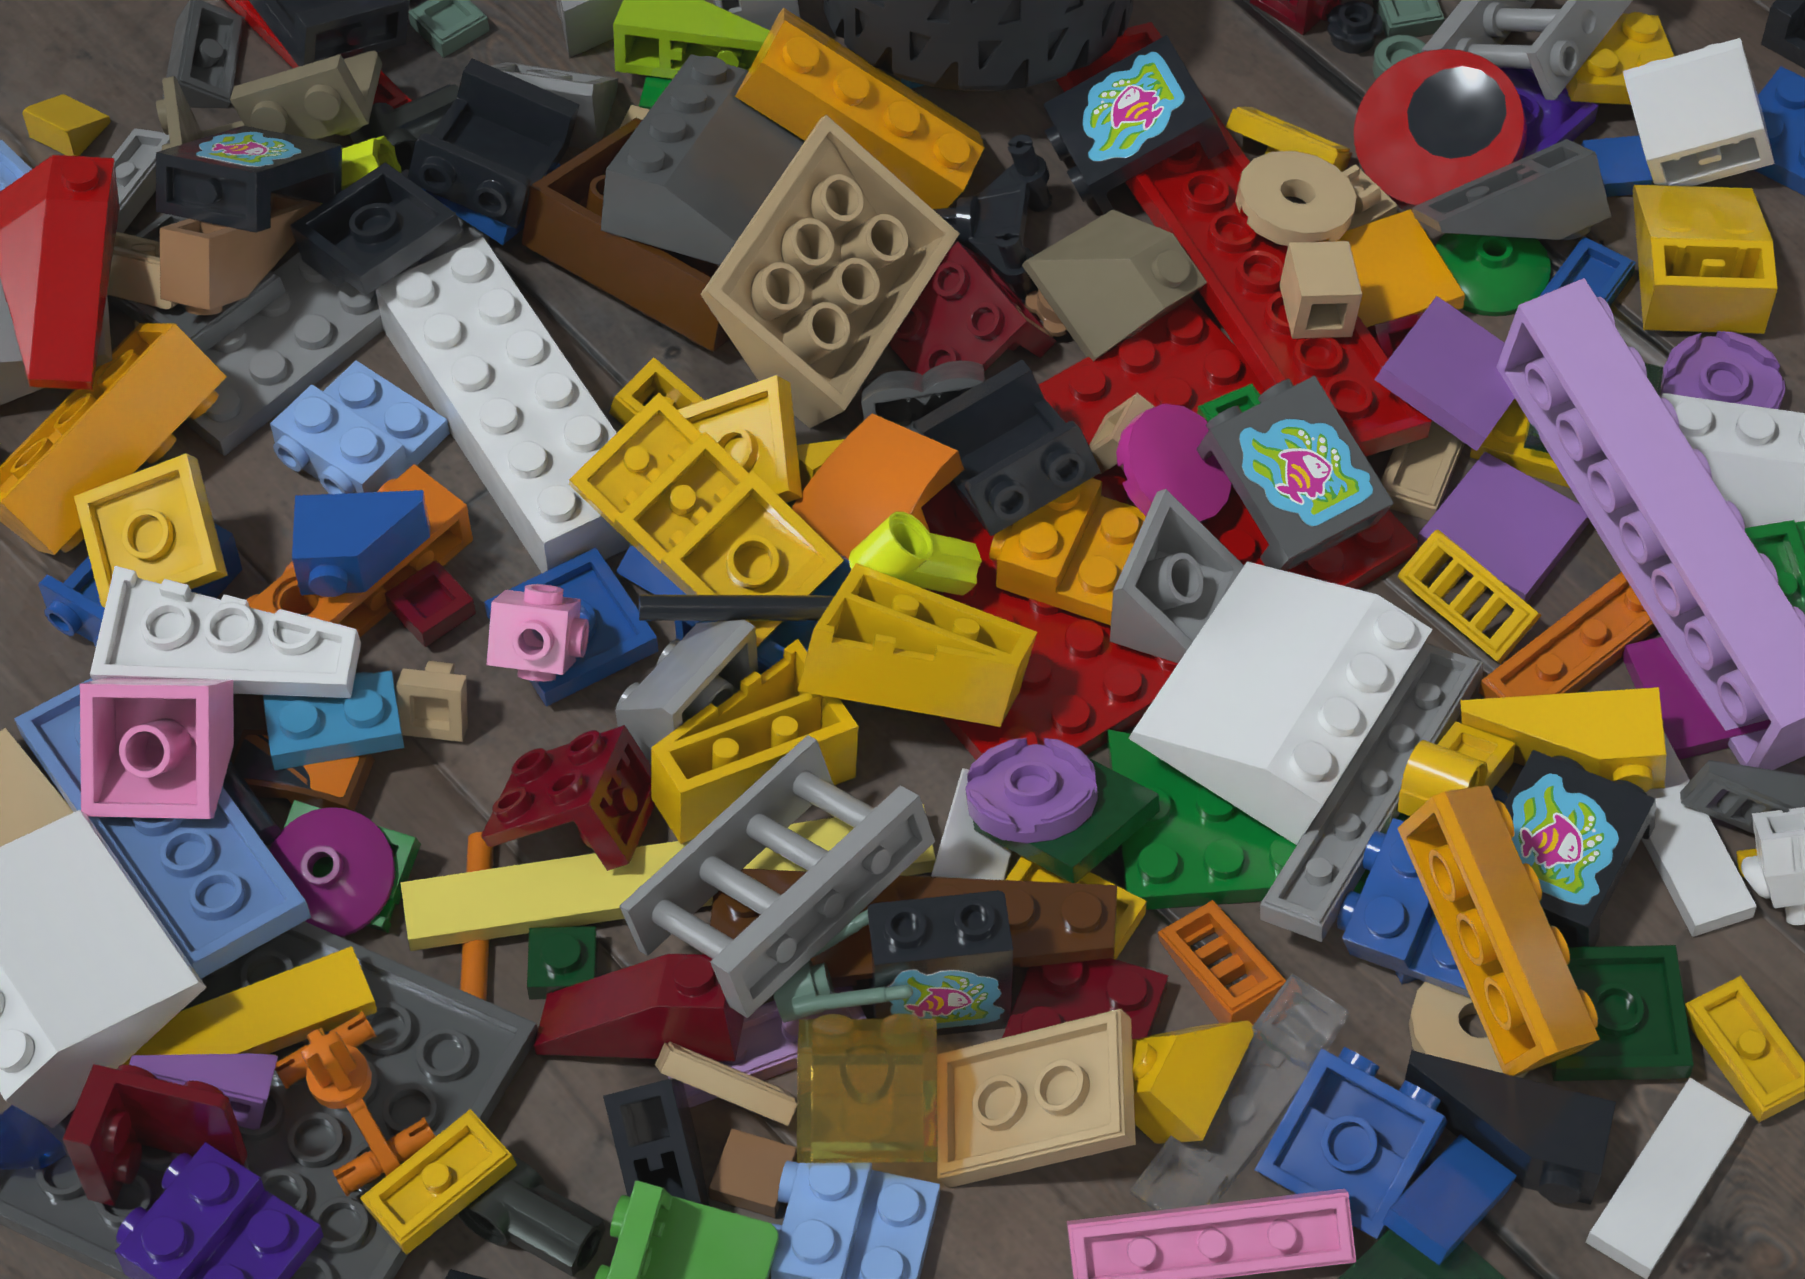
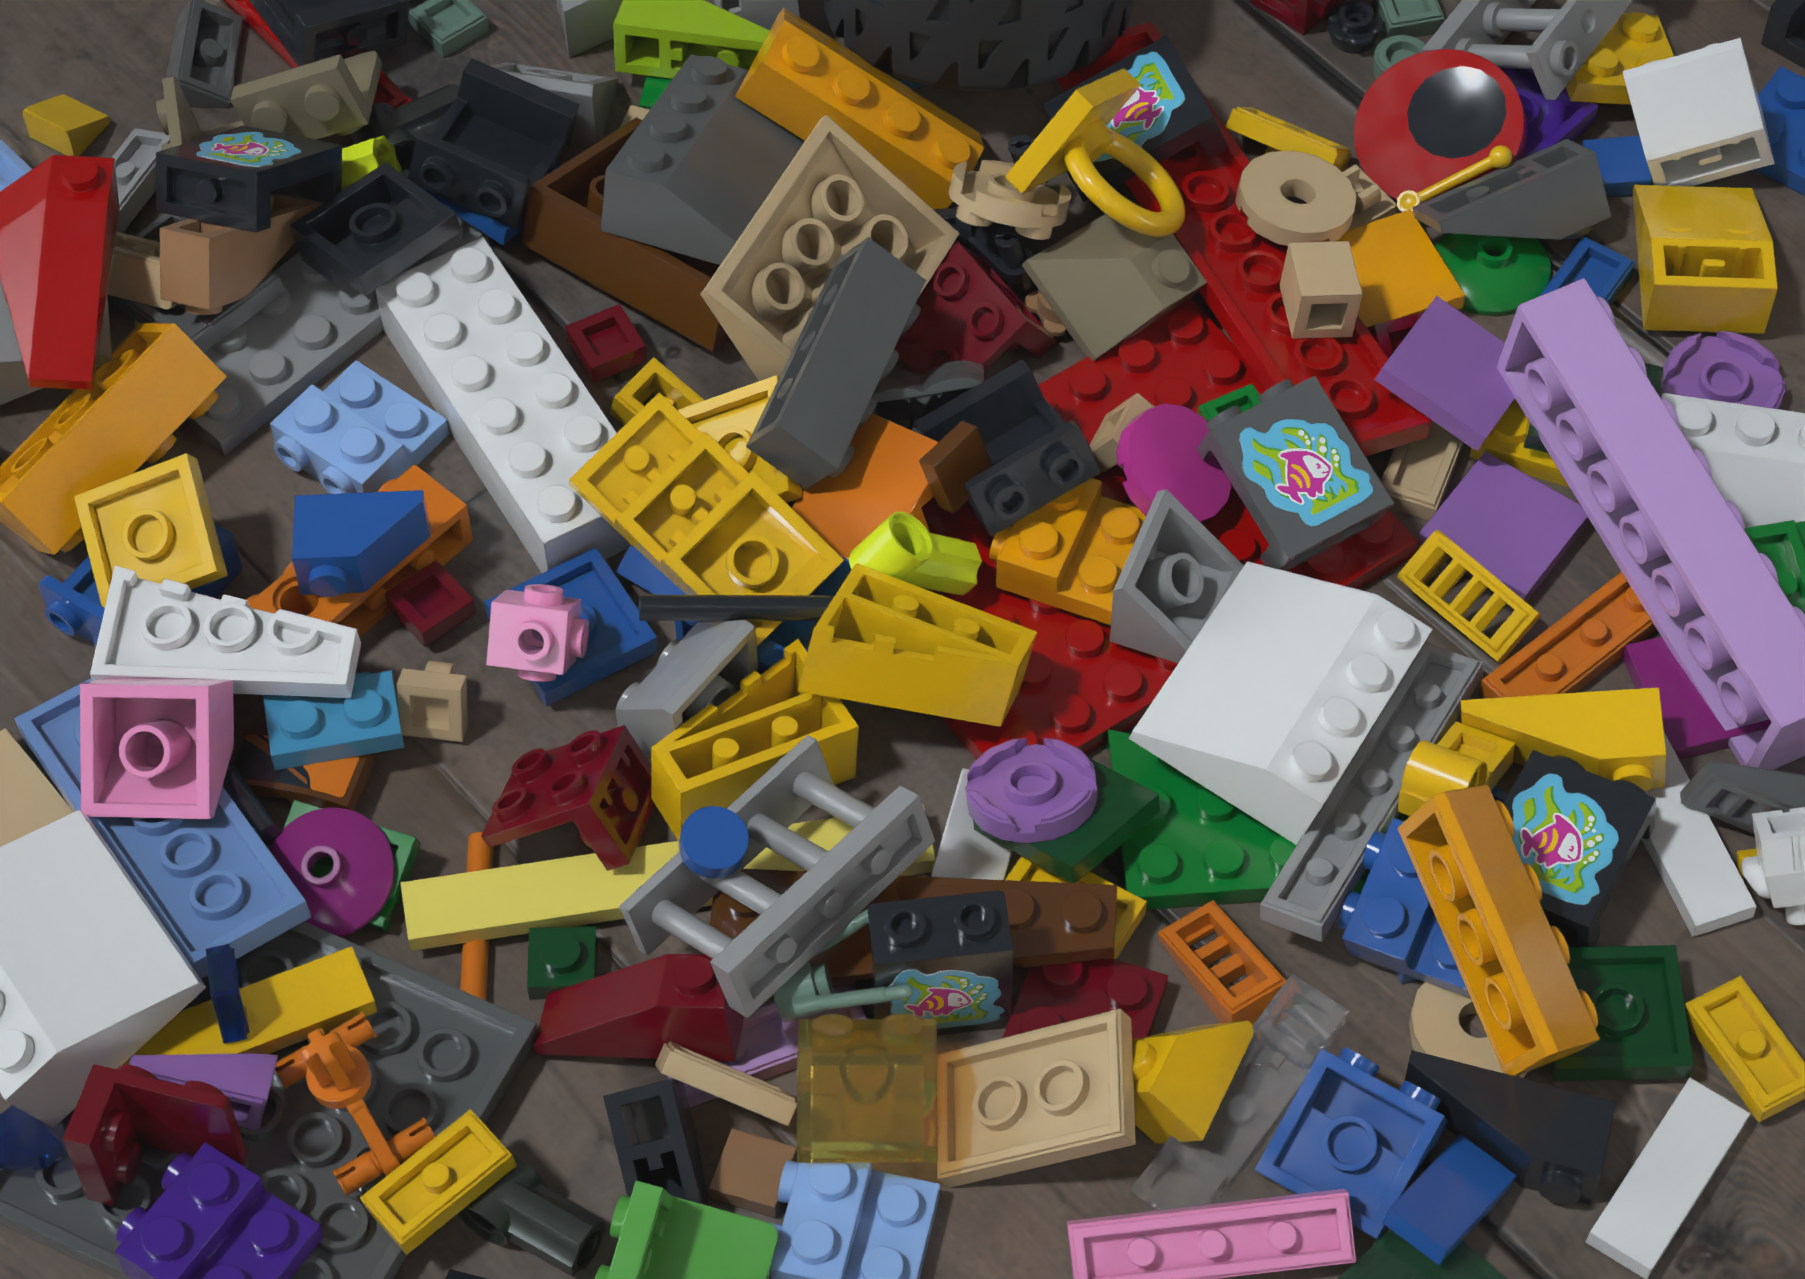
(226, 993): none -> clear blue tile
(606, 343): none -> dark red plate
(713, 842): none -> blue tile
(837, 365): none -> dark grey brick
(953, 463): none -> reddish brown tile
(990, 197): none -> tan plate
(1080, 137): none -> yellow tile
(1499, 157): none -> yellow hinge

